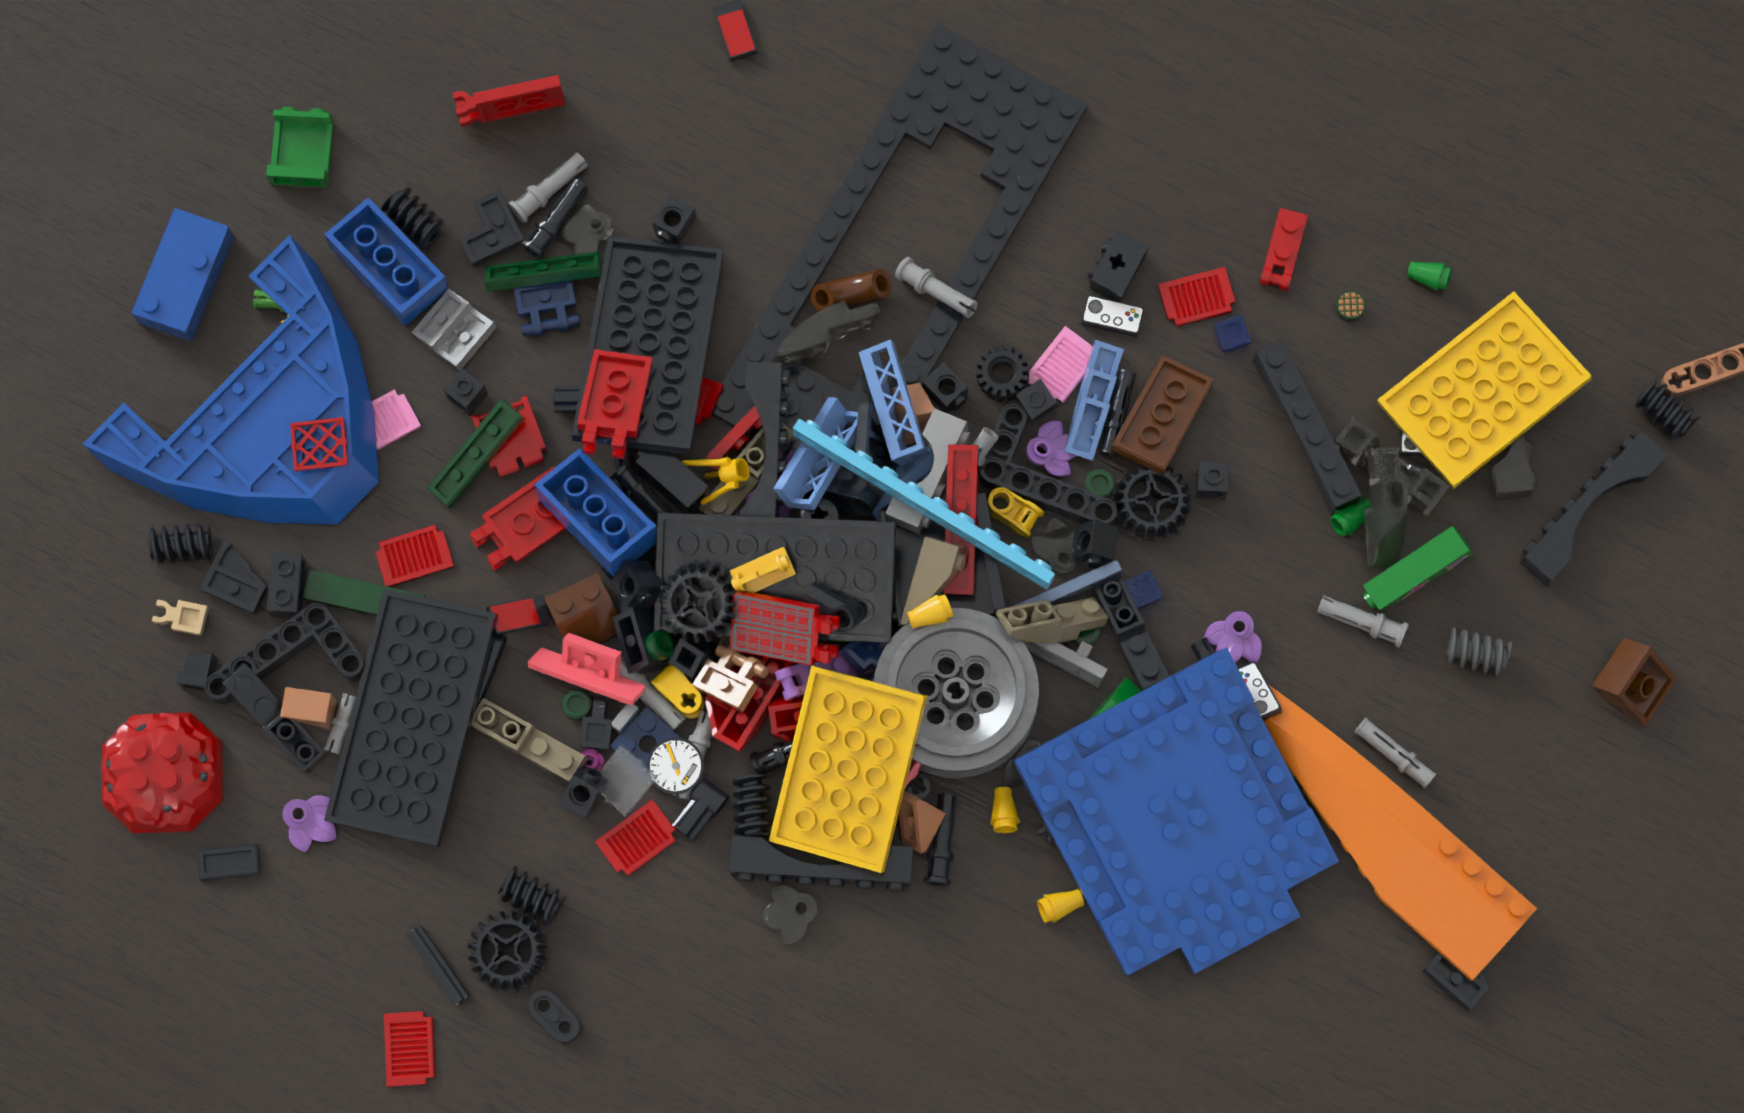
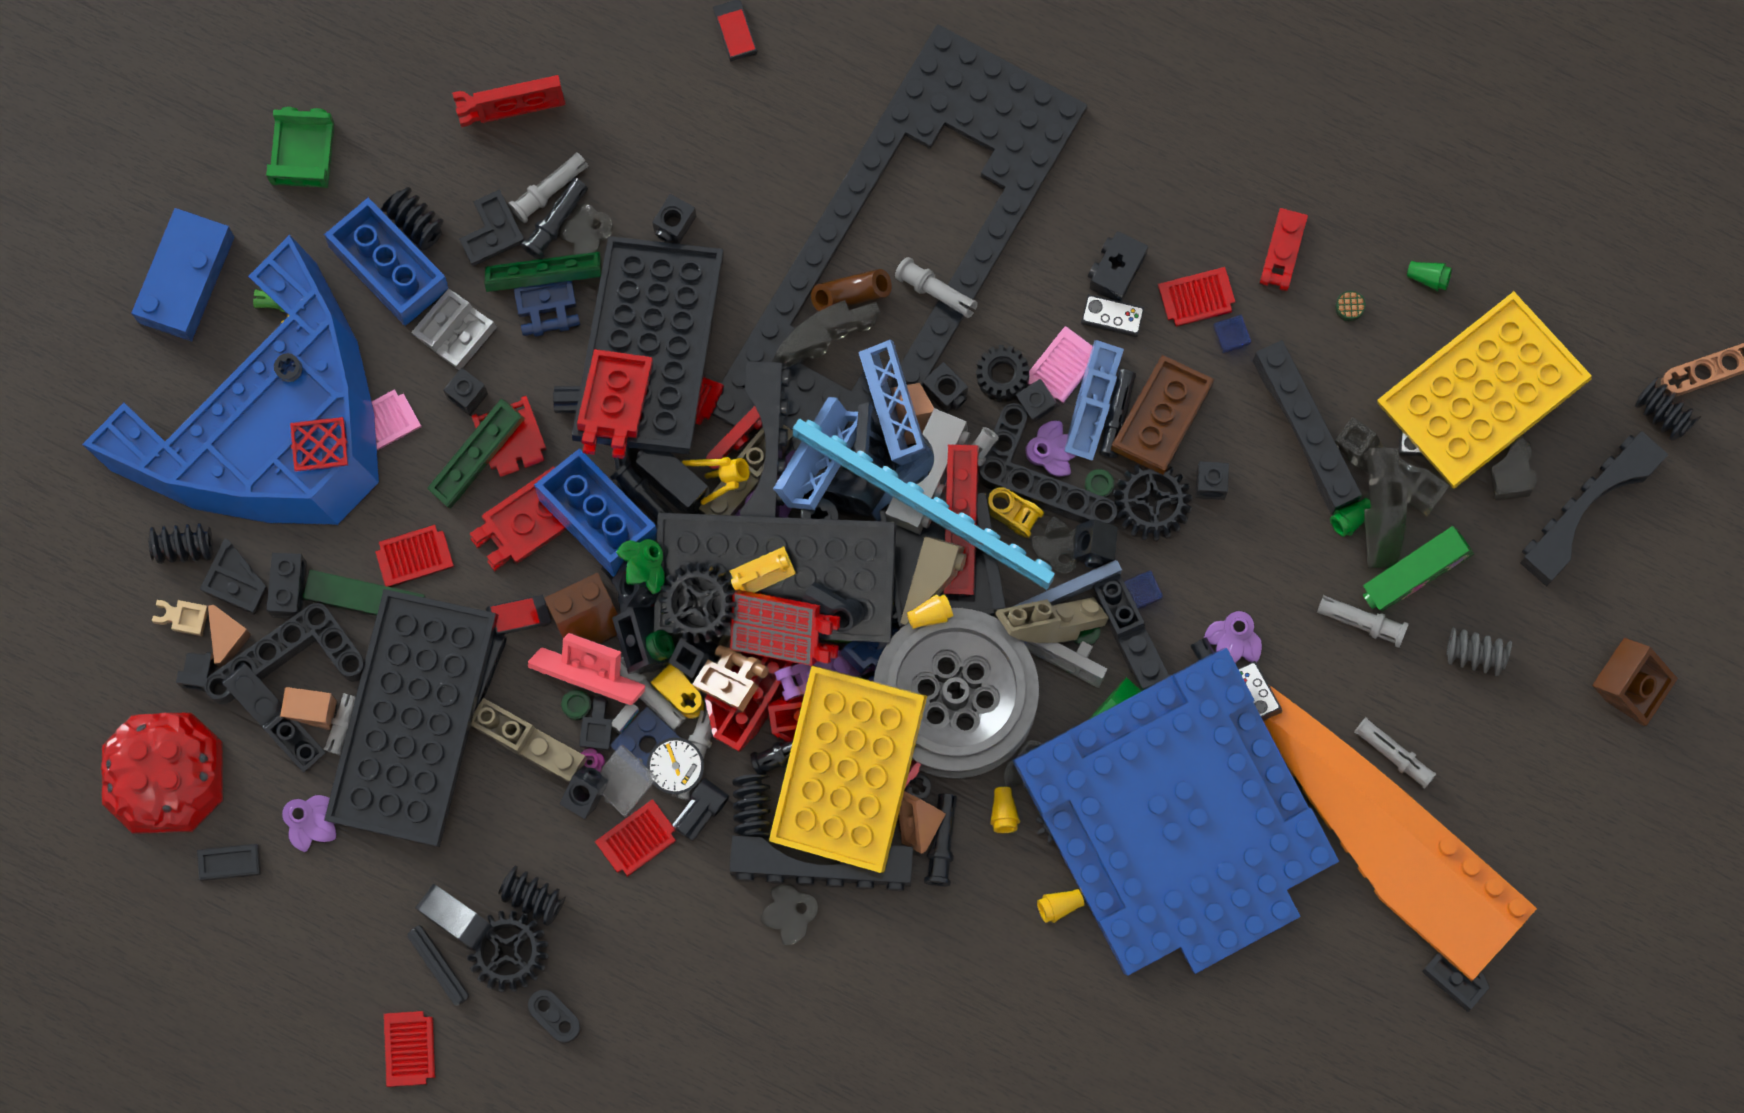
(226, 636): none -> nougat slope
(290, 376): none -> black bush
(453, 917): none -> beam
(641, 565): none -> green plate

